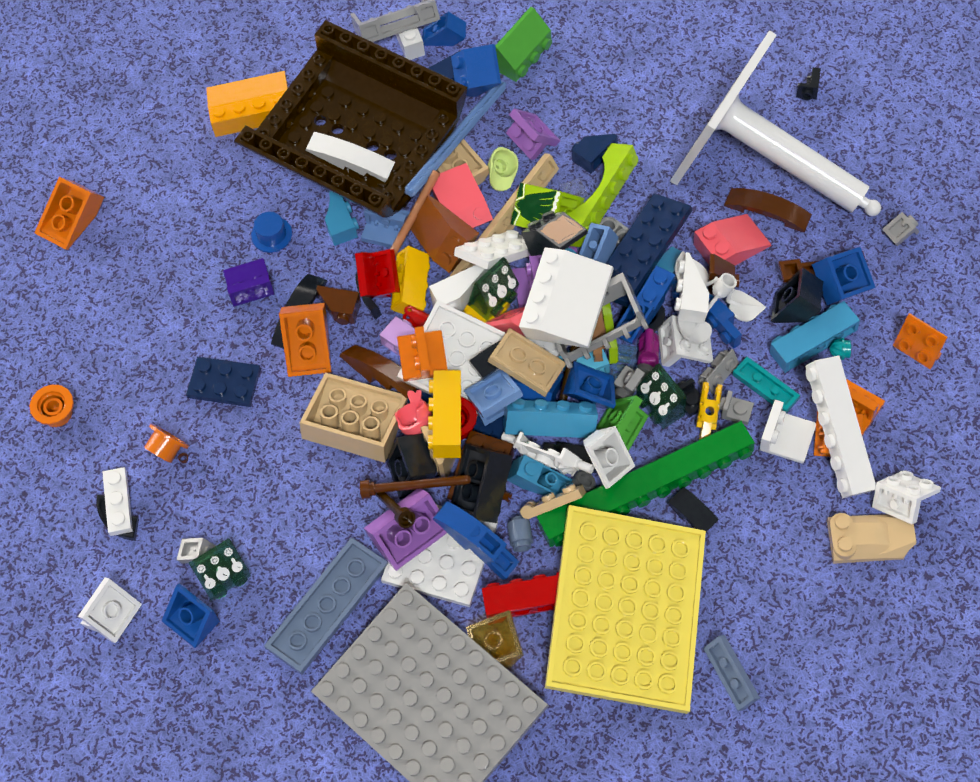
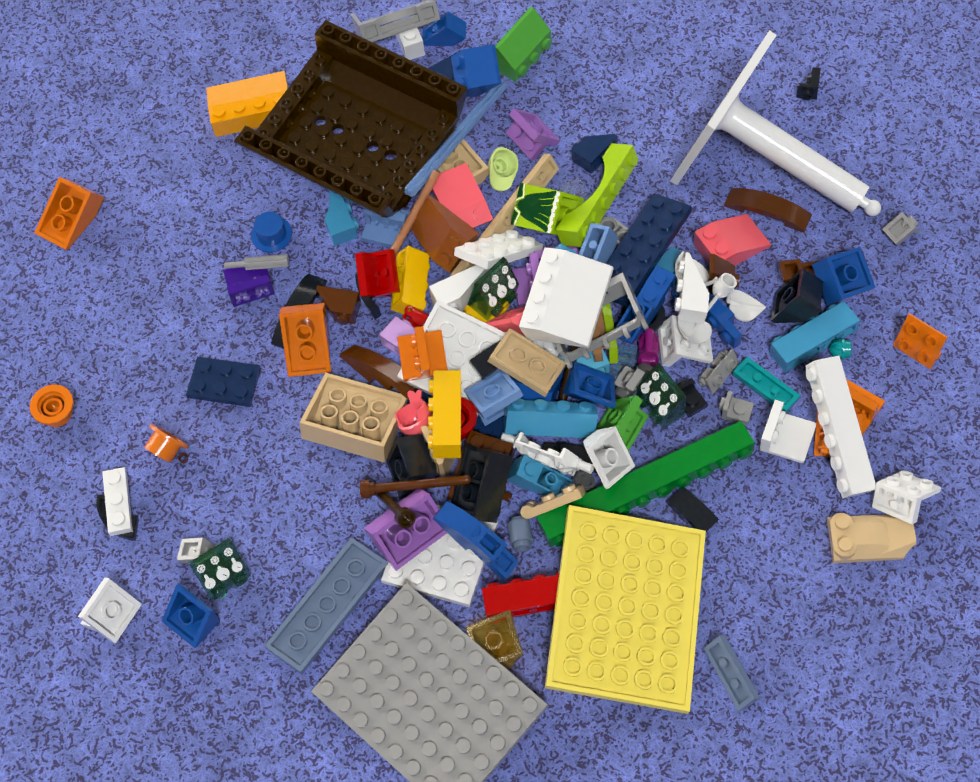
(260, 262): none -> light grey axle
(350, 155): white slope -> none
(552, 231): slope -> none
(708, 422): yellow hinge -> none

